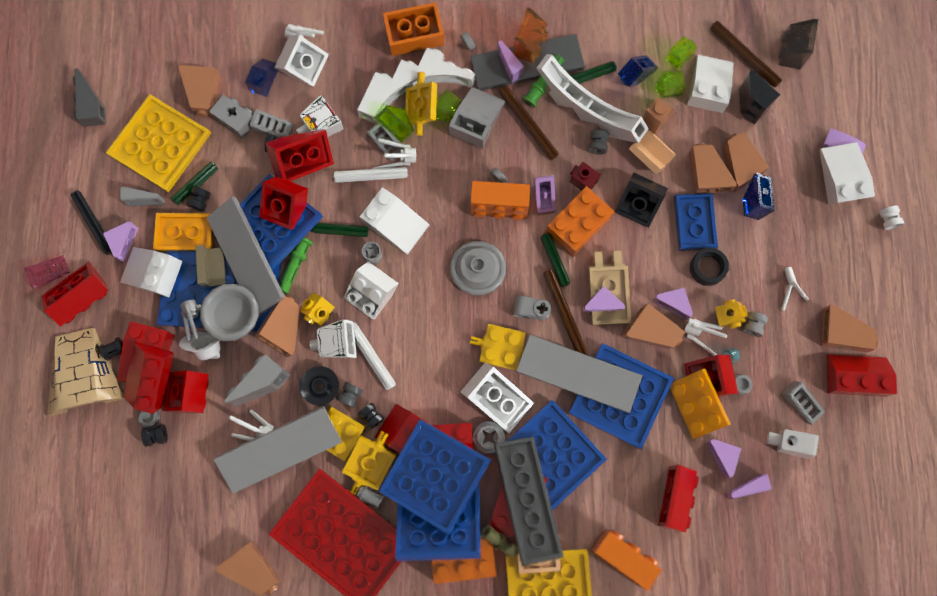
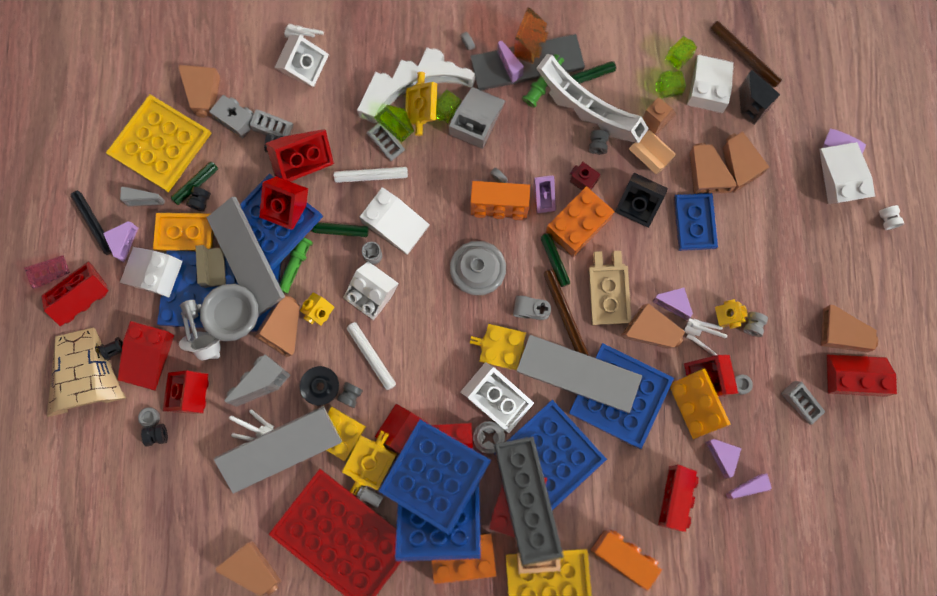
(89, 107): dark grey slope -> none
(147, 377): red slope -> none
(261, 77): clear blue slope -> none
(319, 117): torso -> none
(335, 340): white torso -> none
(370, 416): black wheel -> none
(407, 155): white plant -> none
(414, 29): orange brick -> none
(499, 541): olive pin -> none
(528, 122): reddish brown axle -> none
(603, 301): lavender slope -> none
(637, 70): clear blue slope -> none
(719, 256): black tyre -> none
(734, 354): clear light blue hinge -> none
(758, 197): clear blue slope -> none
(792, 283): white plant -> none
(797, 44): clear smoke slope -> none
(803, 444): white torso -> none

